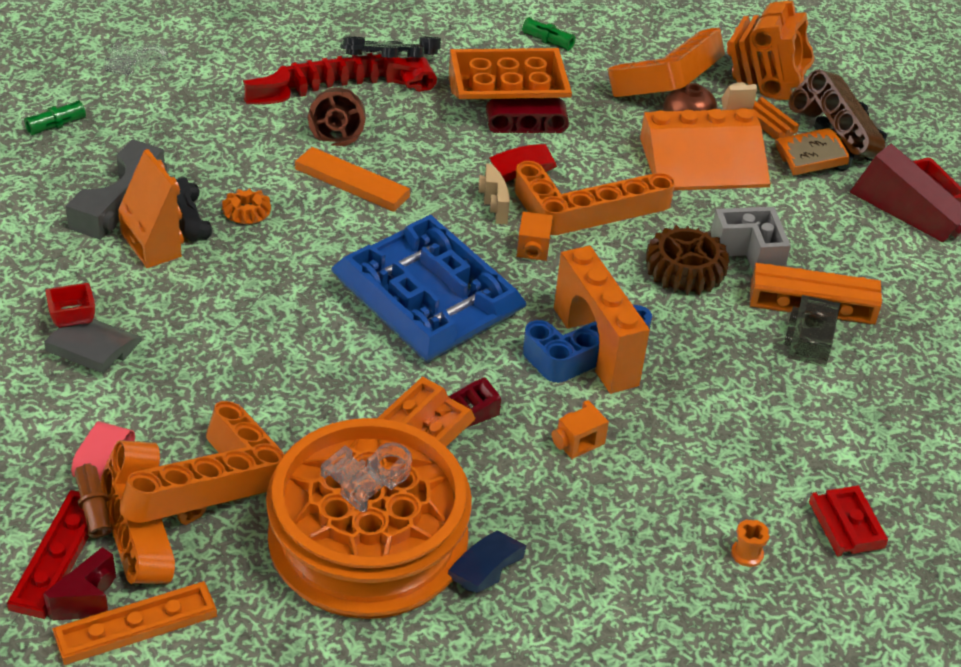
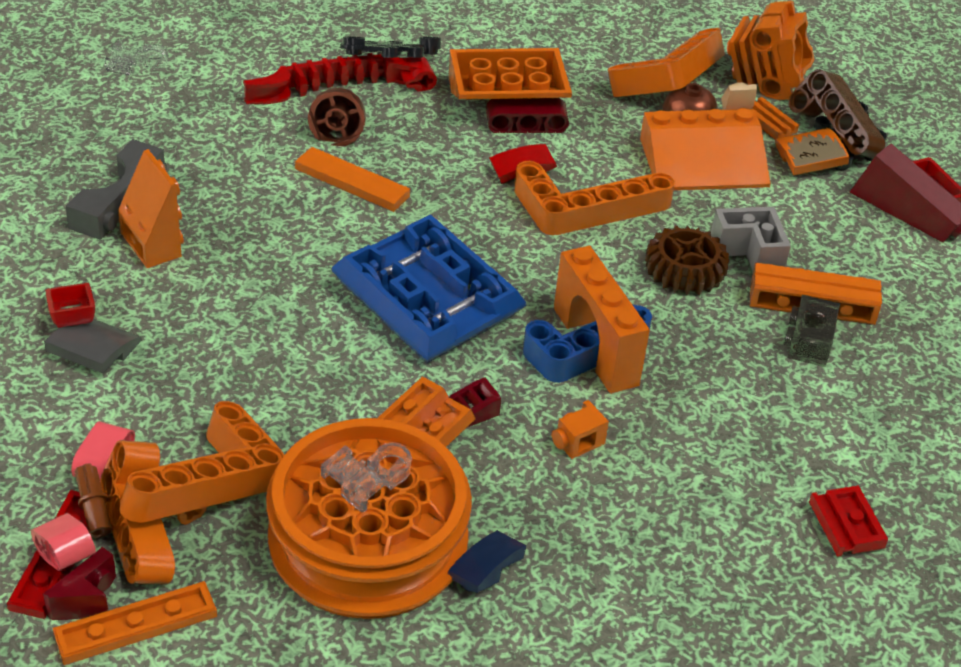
(55, 117): green pin -> none
(63, 541): none -> coral beam
(191, 223): black piece -> none
(248, 213): orange gear -> none
(495, 193): tan slope -> none
(534, 236): orange brick -> none
(548, 33): green pin -> none
(751, 538): orange bush -> none

